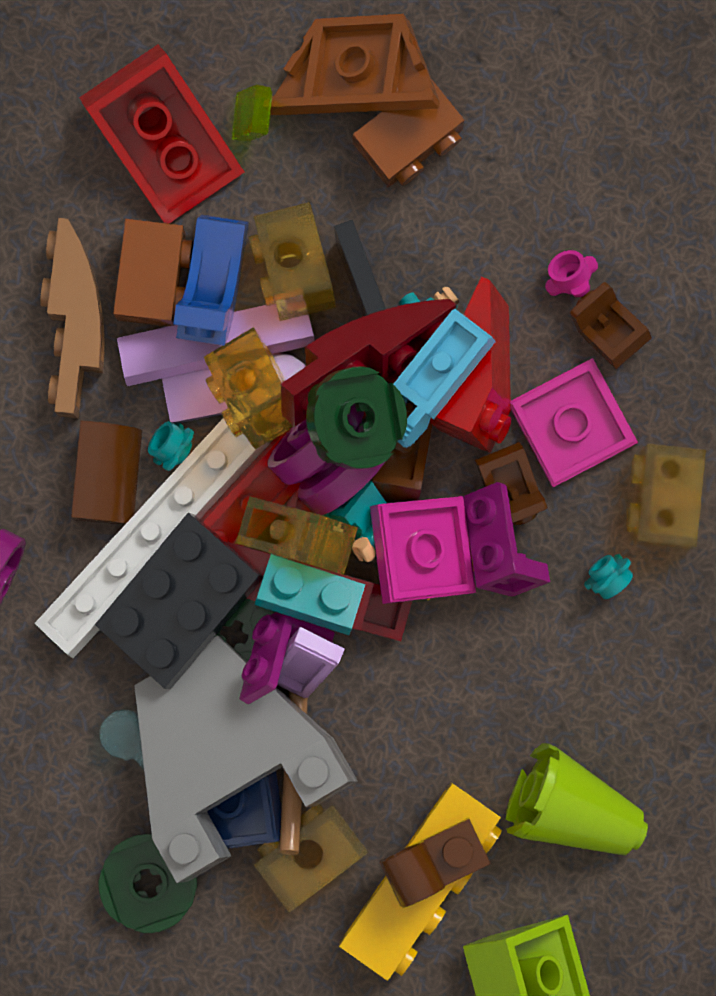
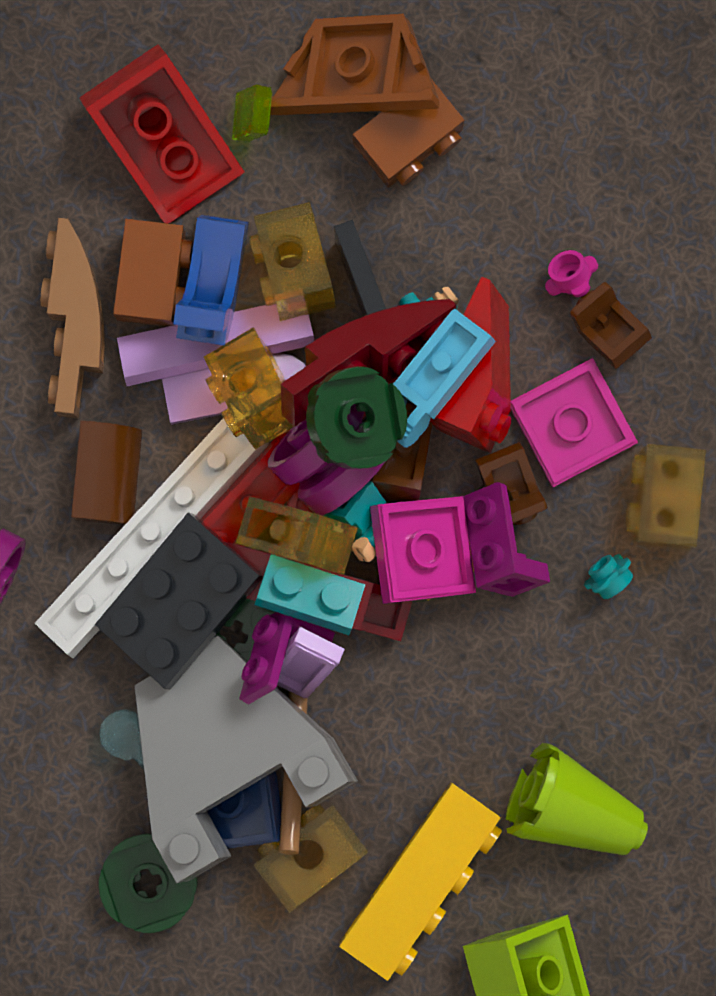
(170, 444): teal plate -> none
(434, 863): reddish brown plate -> none

